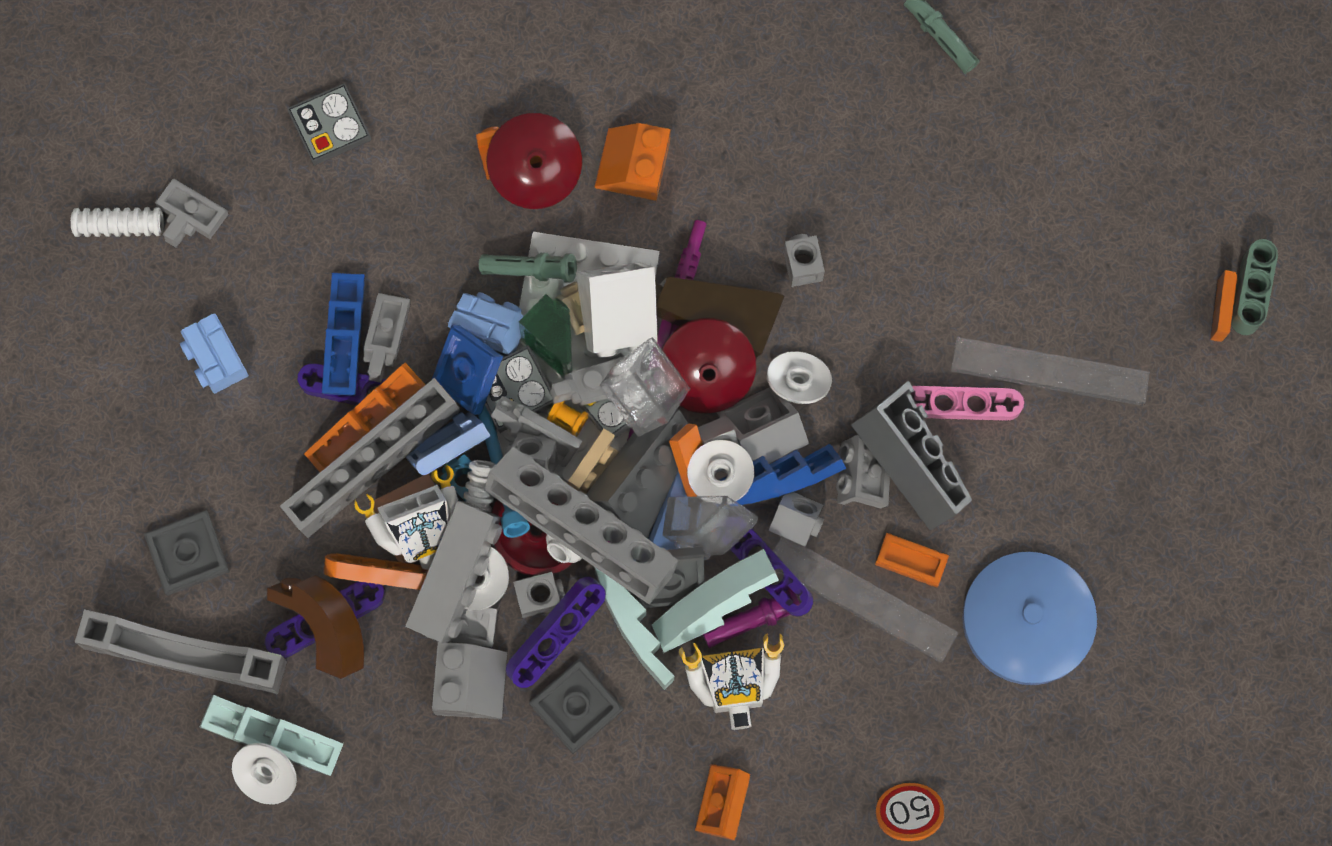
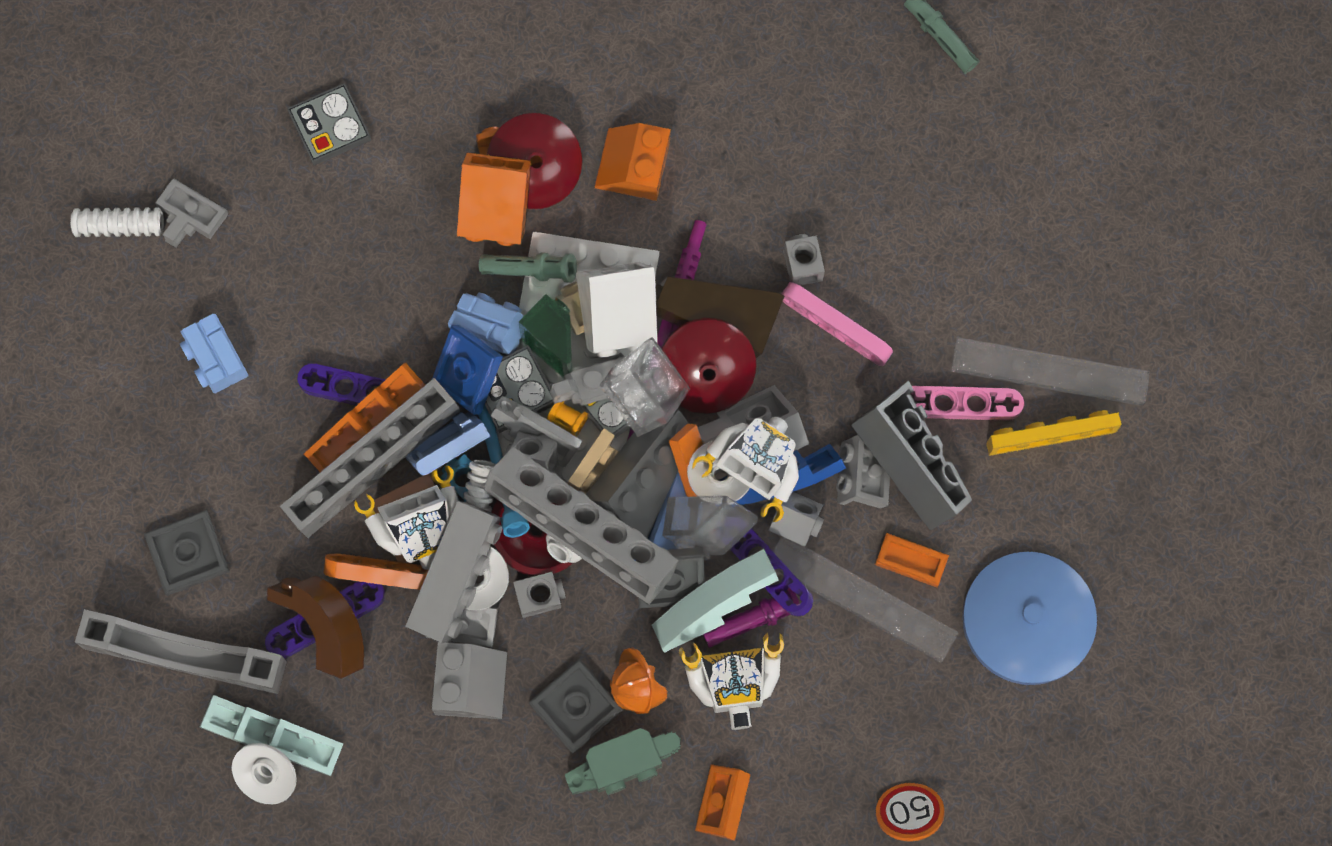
(343, 334): blue slope -> none
(385, 334): light grey hinge -> none
(493, 199): none -> orange brick
(560, 635): dark purple beam -> none
(622, 760): none -> sand green hinge
(627, 615): light aqua slope -> none
(635, 684): none -> orange piece
(759, 458): none -> white torso
(799, 377): white dish -> none
(836, 324): none -> bright pink beam
(1065, 430): none -> yellow plate
(1223, 306): orange tile -> none
(1262, 275): sand green beam -> none

